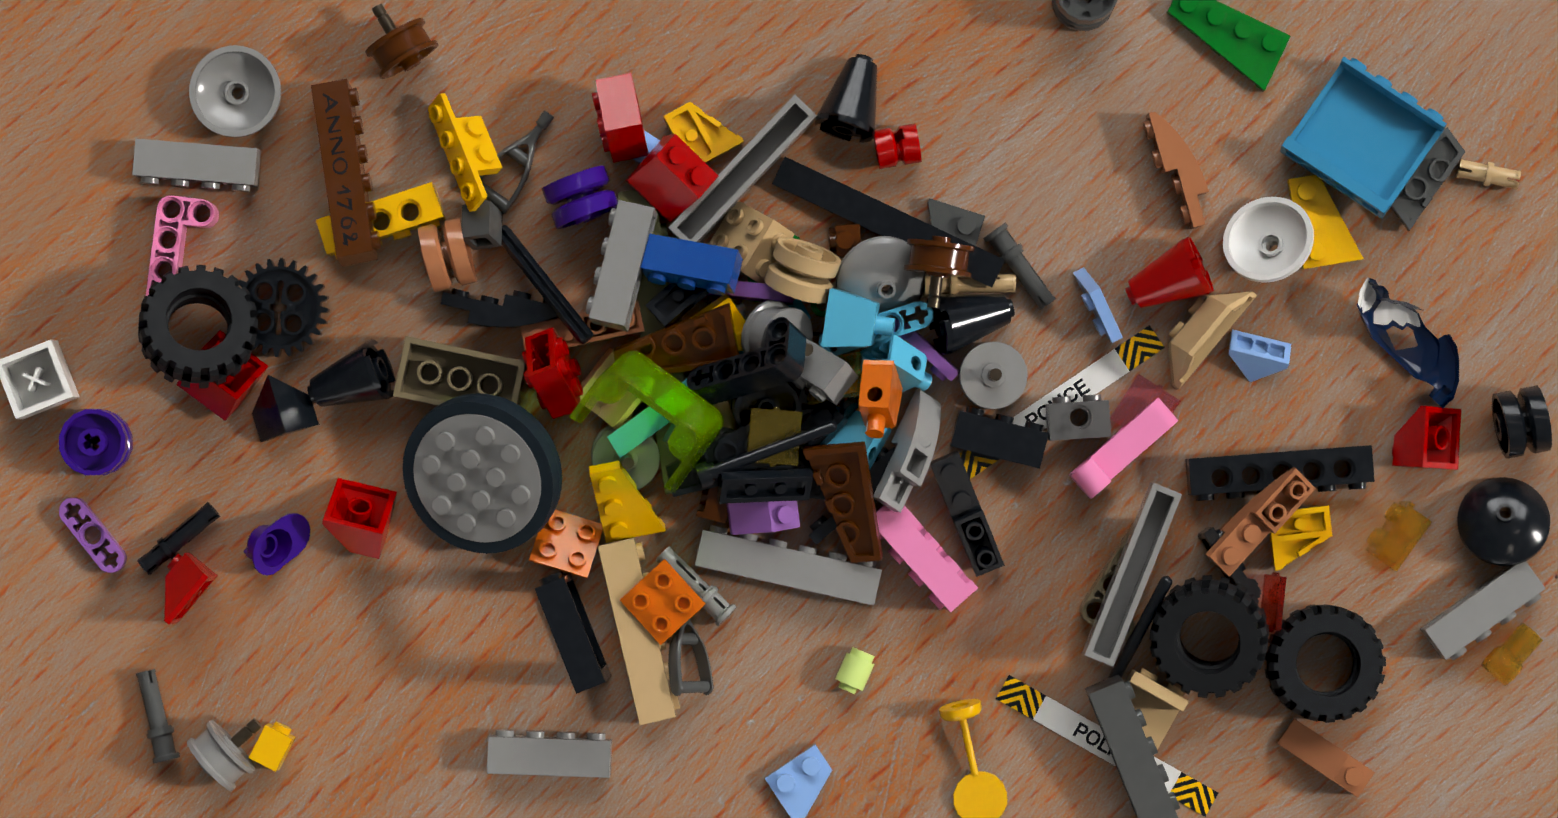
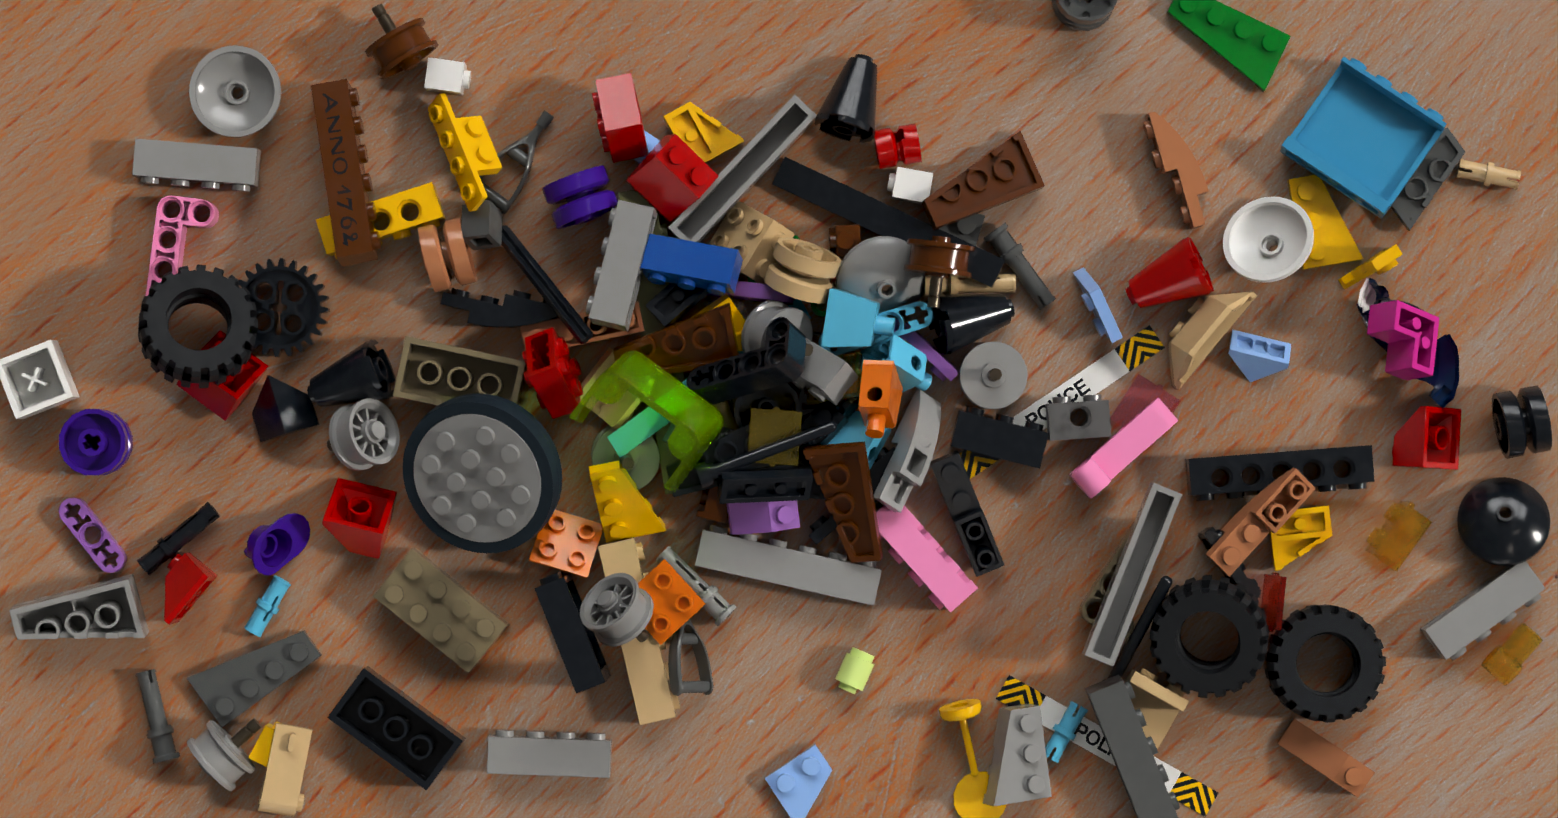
(86, 612): none -> light grey wedge
(247, 679): none -> dark grey wing
(267, 606): none -> medium azure pin
(285, 771): none -> tan door
(363, 434): none -> light grey wheel
(396, 727): none -> black brick
(441, 610): none -> dark tan brick
(447, 76): none -> white brick
(617, 610): none -> light grey wheel
(910, 185): none -> white brick
(992, 181): none -> reddish brown wing
(1019, 758): none -> light grey wedge
(1065, 731): none -> medium azure pin
(1379, 263): none -> yellow wing
(1409, 336): none -> dark pink brick

